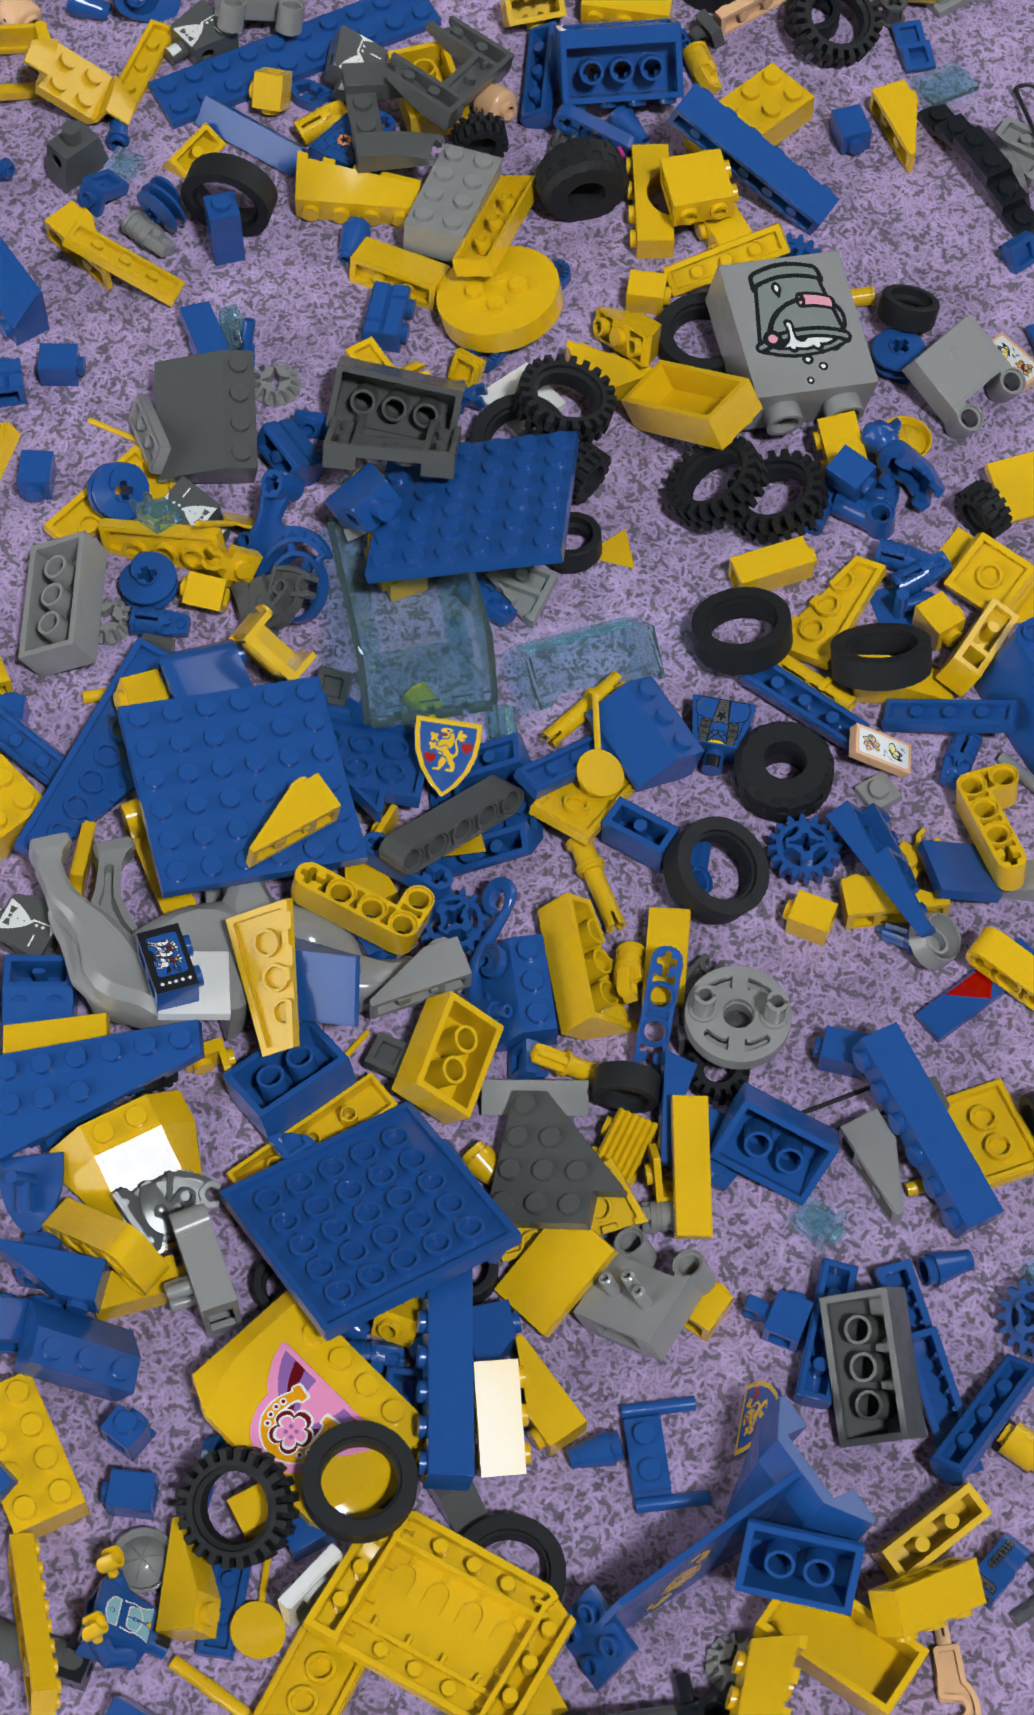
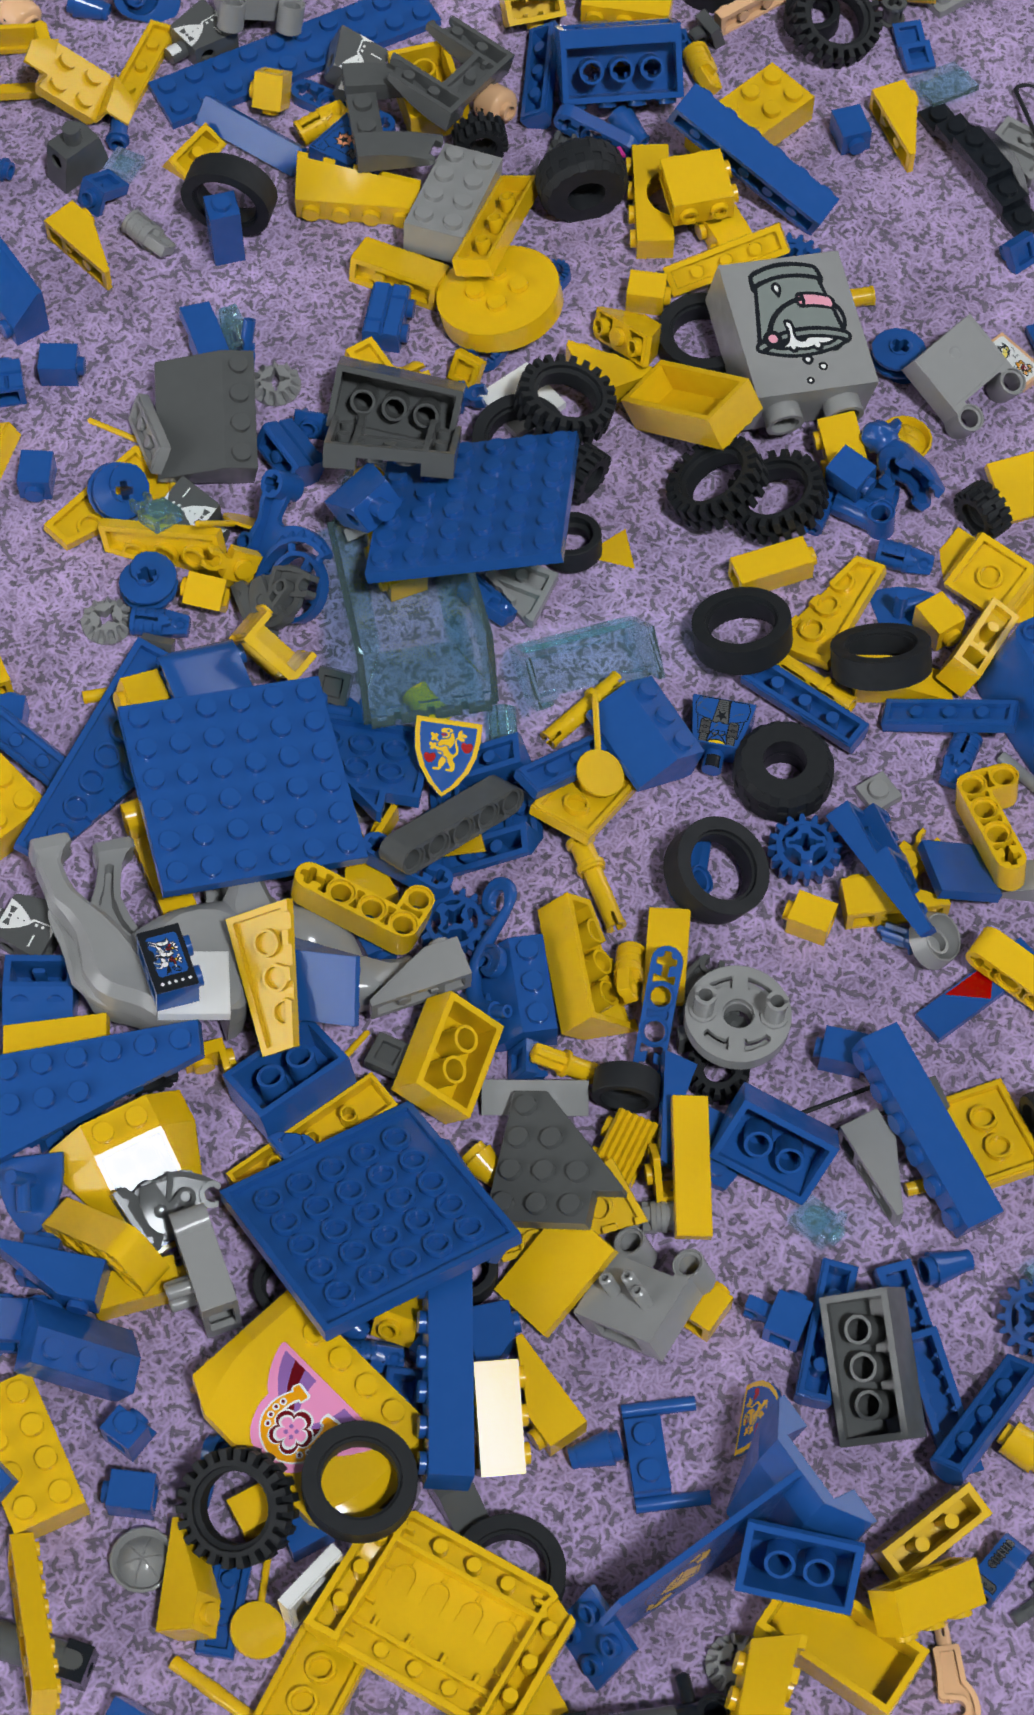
(63, 604): light grey brick -> none
(82, 858): yellow tile -> none
(118, 1622): blue torso -> none
(123, 263): yellow tile -> none
(162, 203): blue piece -> none
(301, 812): yellow slope -> none
(352, 235): blue cone -> none
(638, 833): blue brick -> none
(880, 750): tile -> none
(908, 308): black tyre -> none
(921, 573): blue hinge -> none

